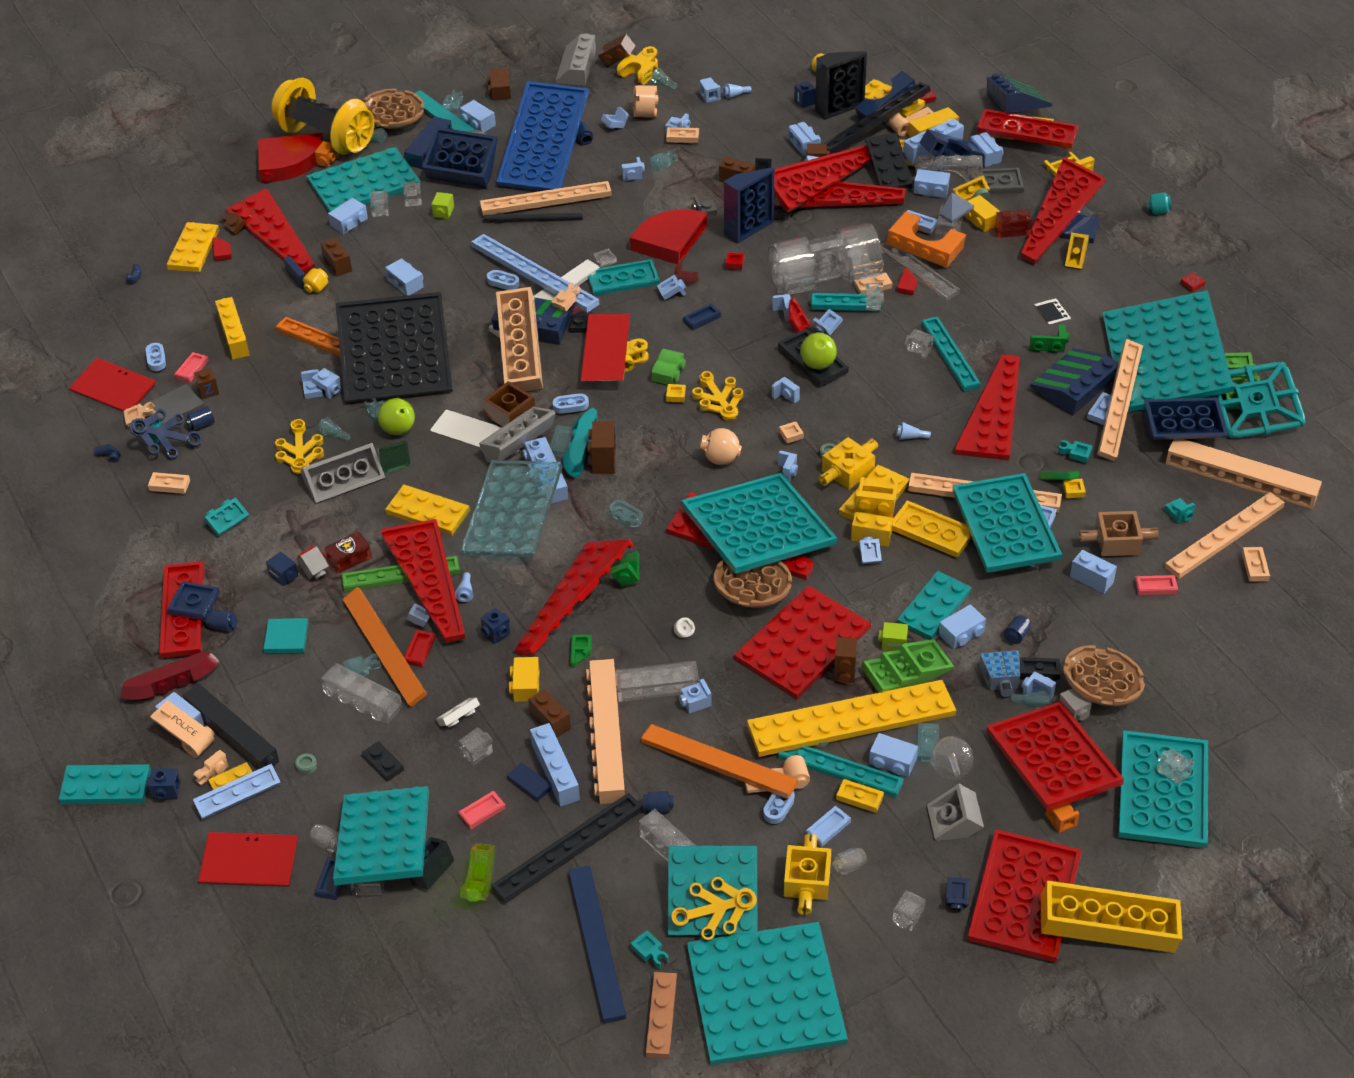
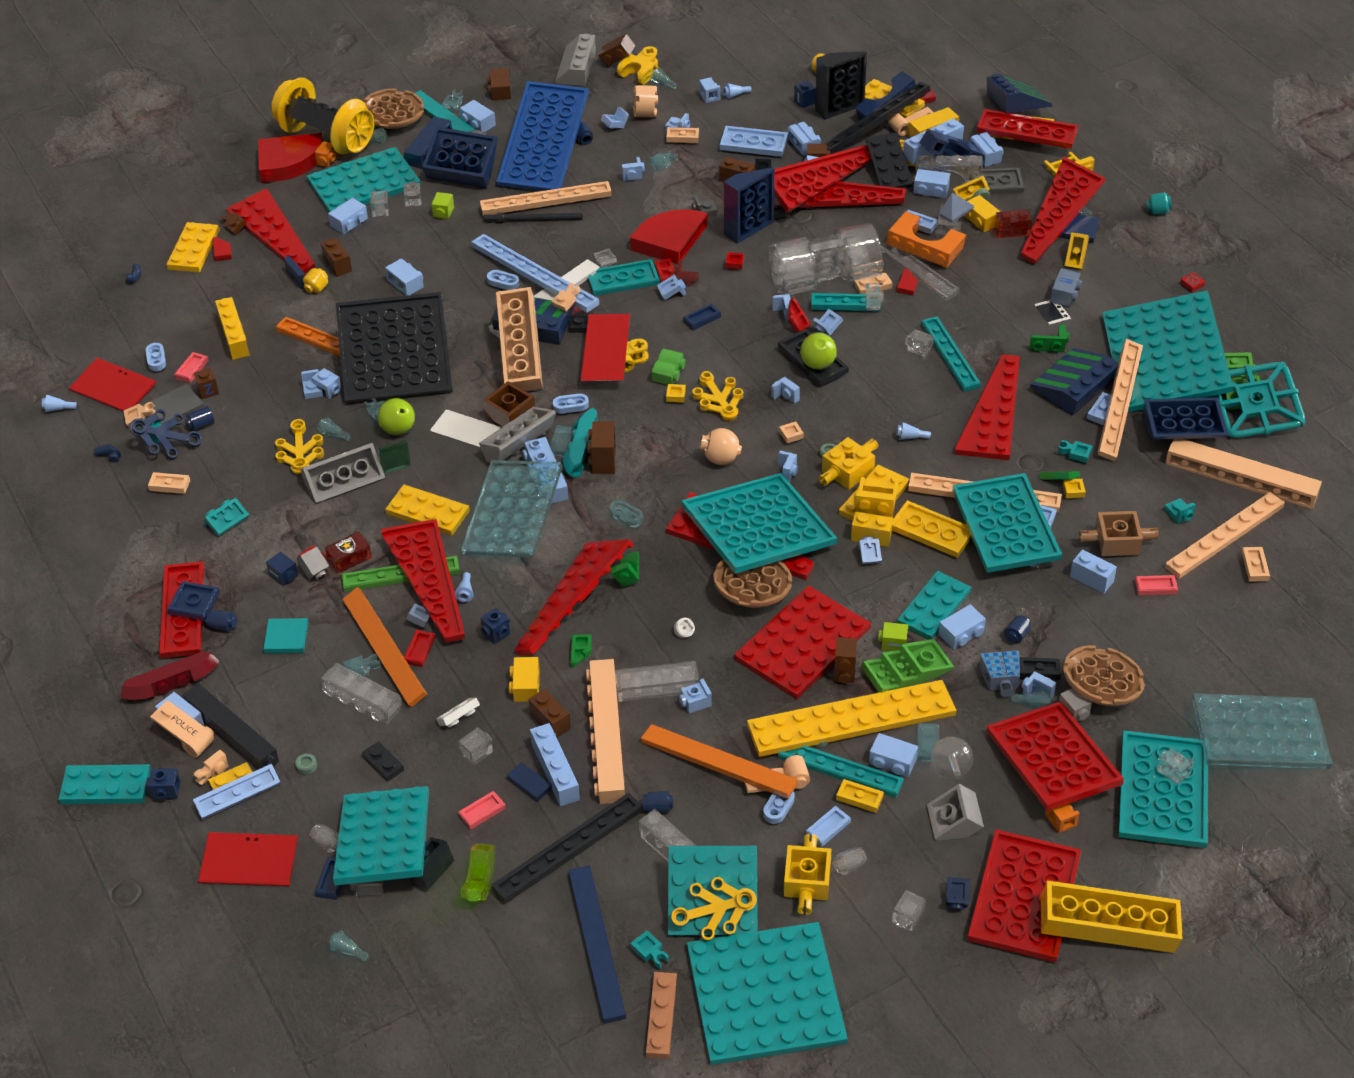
(53, 404): none -> light blue cone
(343, 944): none -> clear light blue cone
(664, 269): none -> red tile
(754, 141): none -> light blue plate
(1066, 287): none -> sand blue brick
(1261, 731): none -> clear light blue plate

